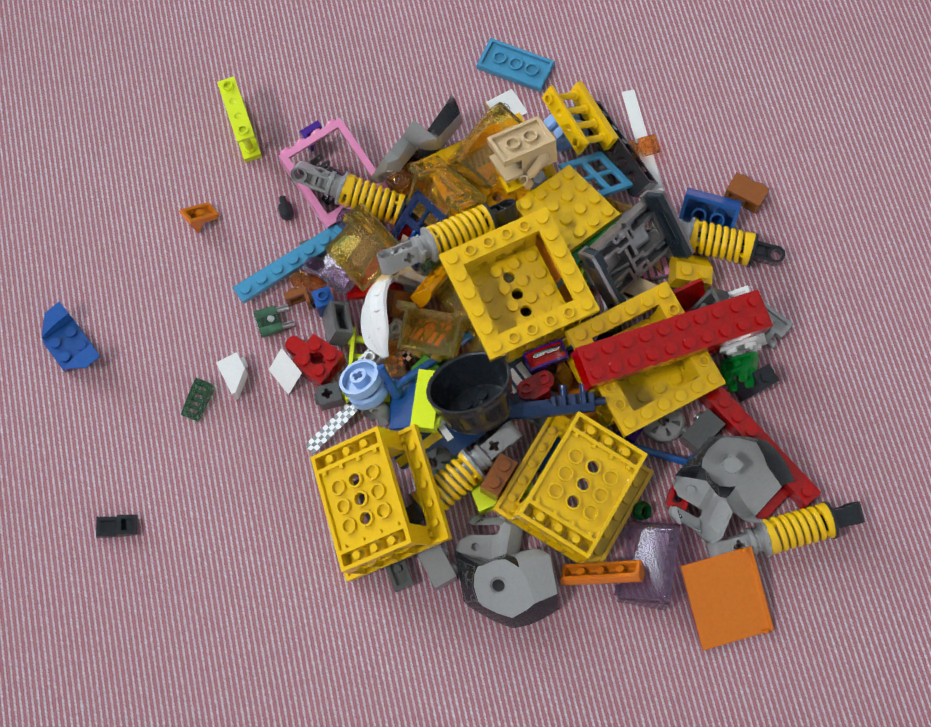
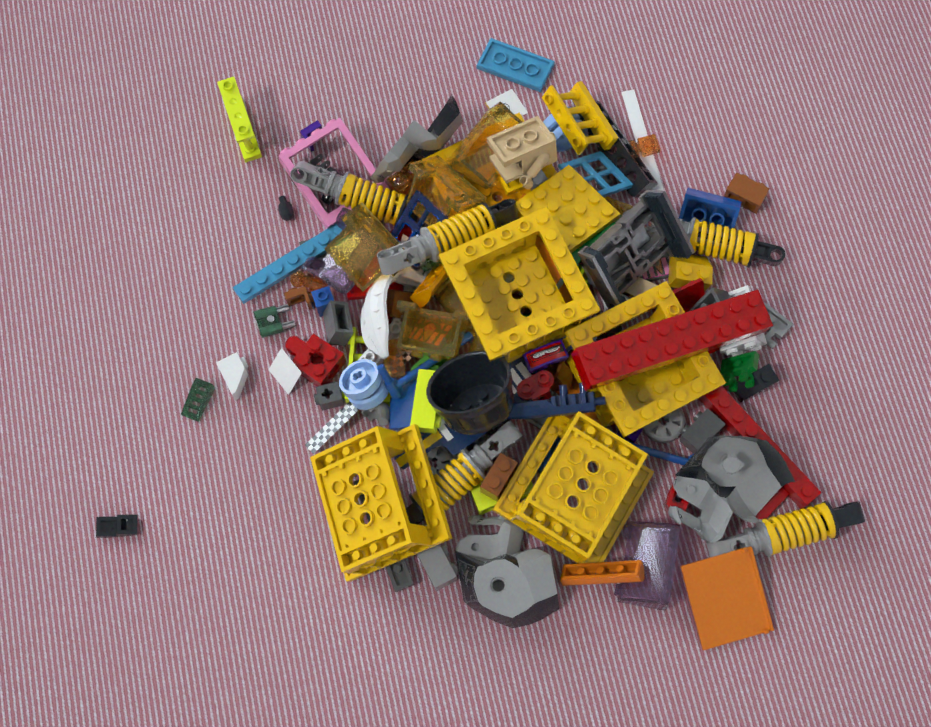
(67, 340): blue piece -> none
(199, 214): orange slope -> none
(642, 510): dark green plate -> none

